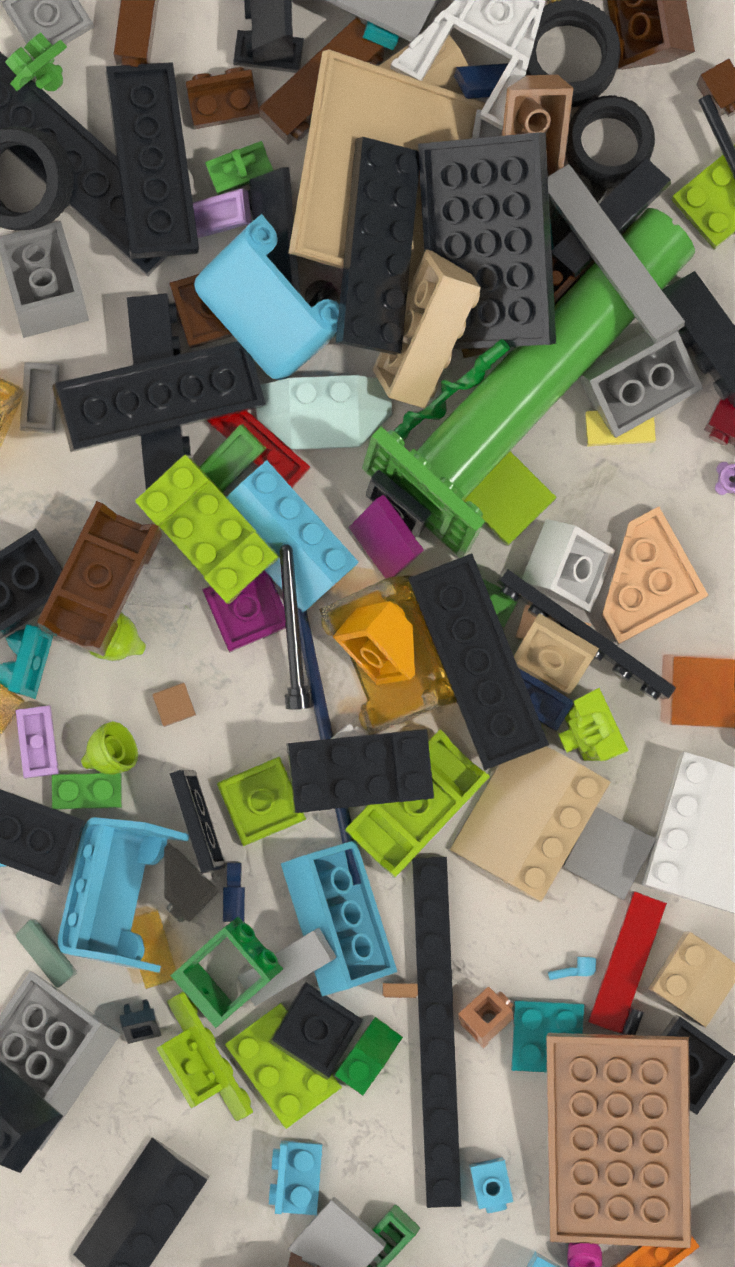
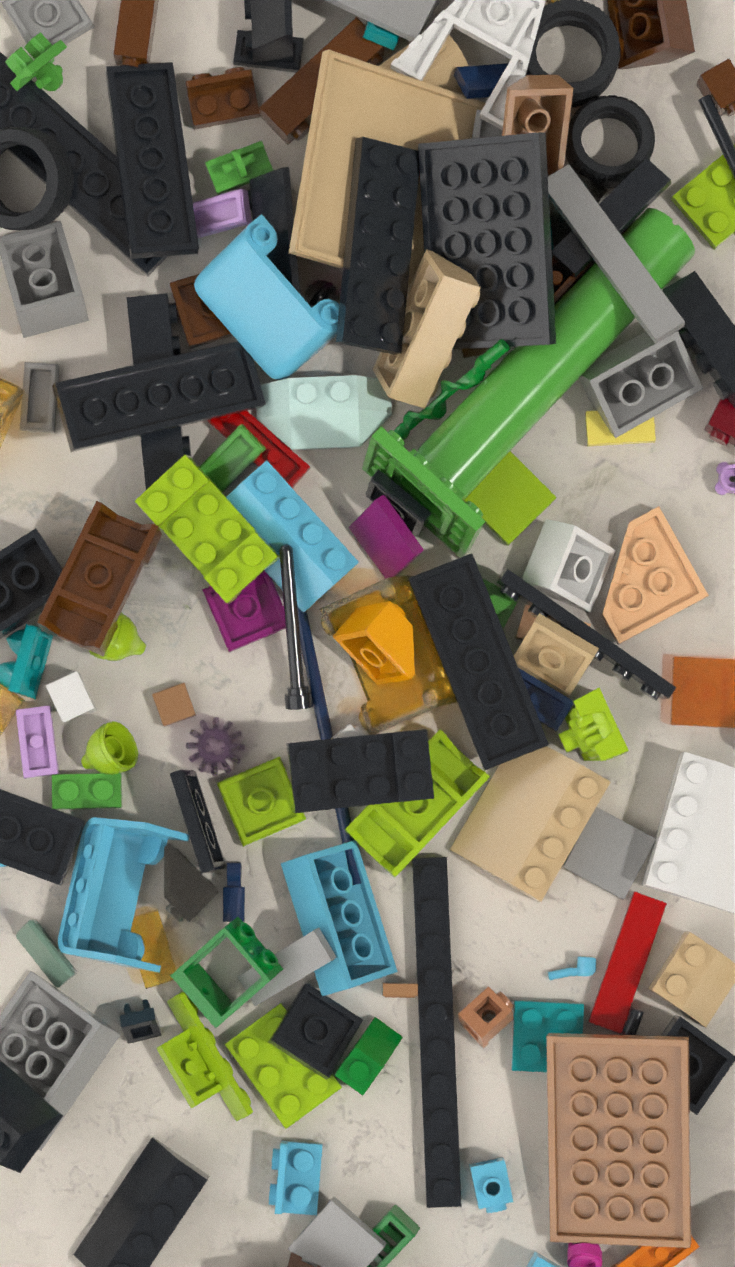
(71, 697): none -> white panel
(211, 757): none -> clear purple gear

